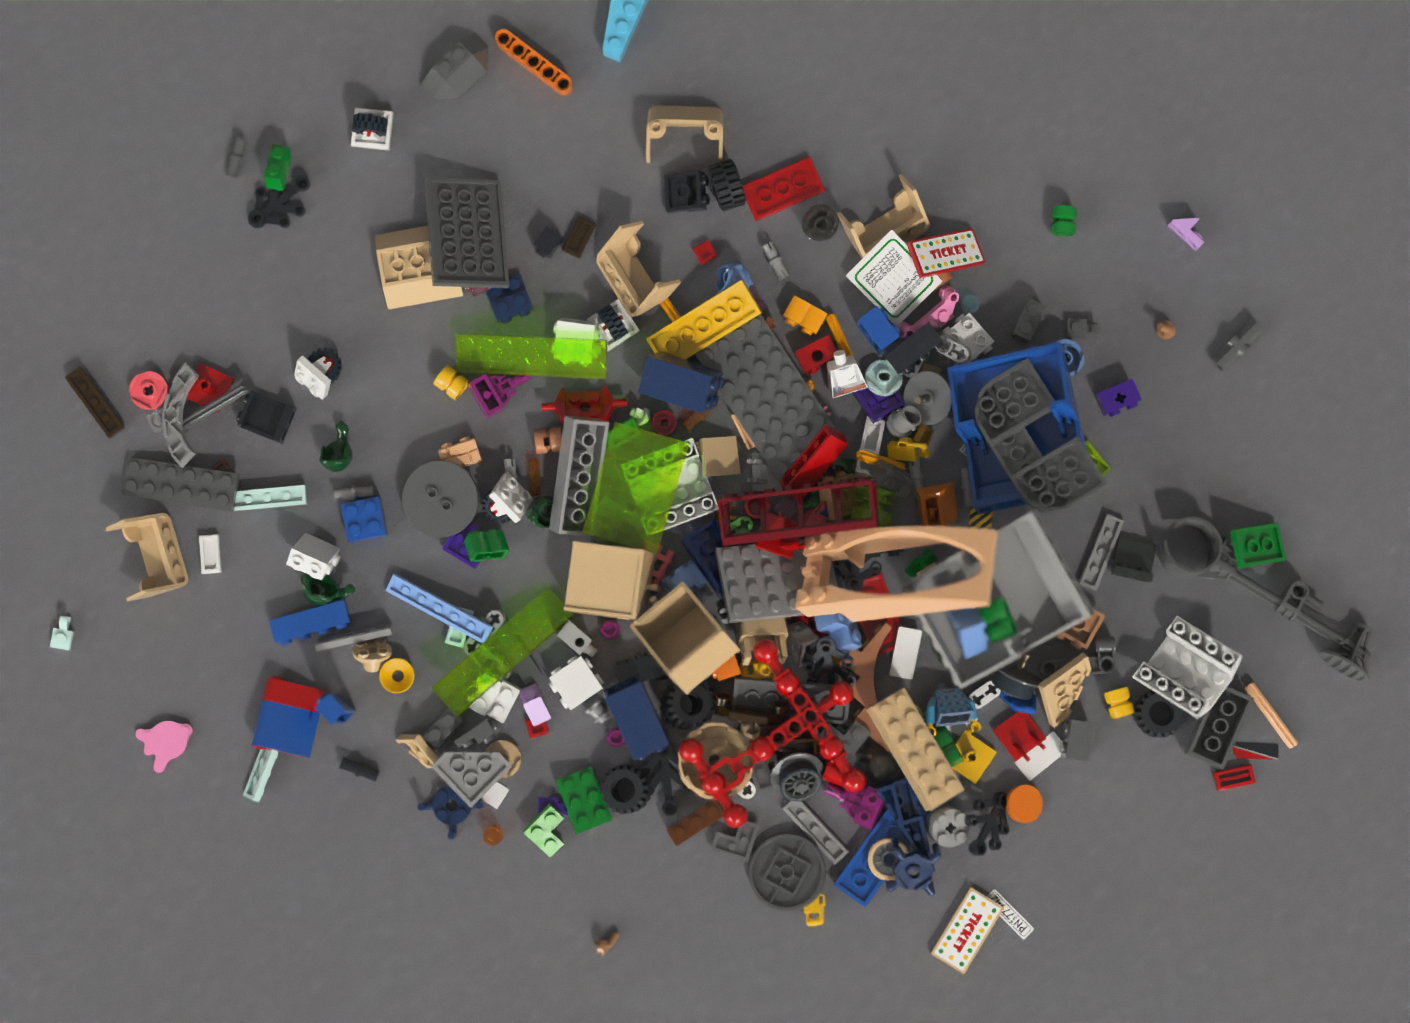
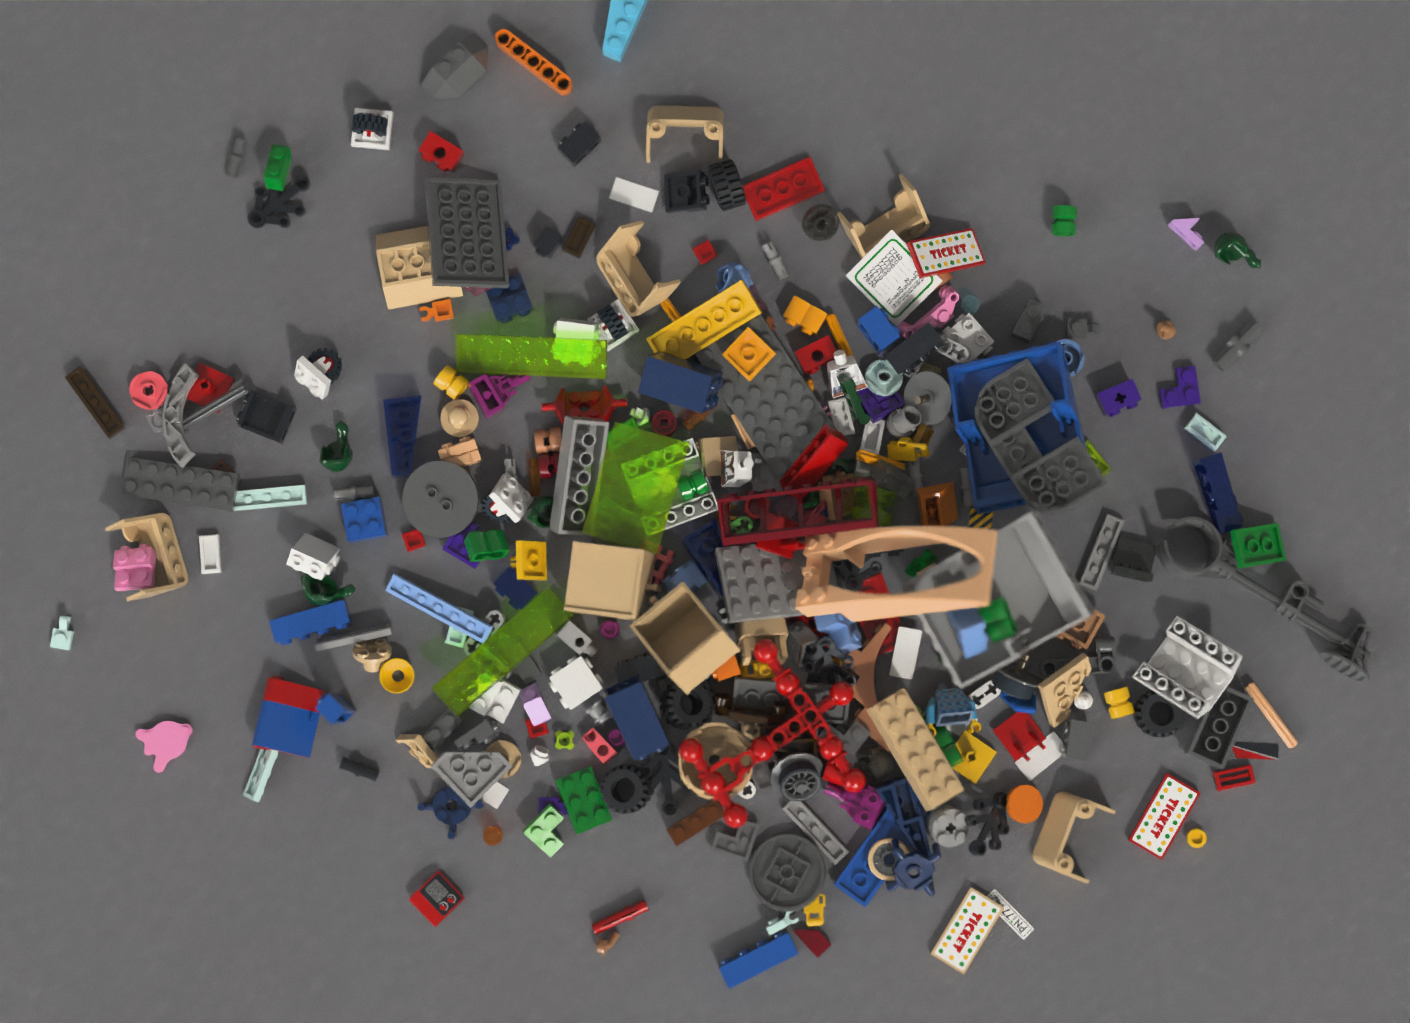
(134, 568): none -> bright pink plate
(401, 430): none -> clear blue wedge
(413, 540): none -> red tile
(434, 143): none -> red brick
(436, 899): none -> slope
(441, 311): none -> orange plate
(459, 418): none -> tan plate
(513, 239): none -> clear blue plate
(516, 590): none -> clear blue brick
(530, 560): none -> yellow tile
(539, 755): none -> white plate
(544, 461): none -> dark red wheel
(560, 736): none -> lime plate
(579, 143): none -> black brick
(599, 746): none -> coral leg
(627, 913): none -> red pin
(634, 194): none -> white sticker
(692, 484): none -> green wheel
(735, 468): none -> white torso
(749, 354): none -> light orange plate
(757, 960): none -> blue brick
(776, 924): none -> light aqua plate
(813, 940): none -> dark red tile
(841, 416): none -> white plate
(853, 399): none -> dark green plate
(1057, 829): none -> tan windscreen
(1084, 700): none -> white plate
(1164, 816): none -> tile
(1187, 391): none -> dark purple plate
(1196, 837): none -> yellow tile
(1205, 432): none -> light aqua plate
(1218, 493): none -> clear blue wedge
(1233, 247): none -> dark green piece

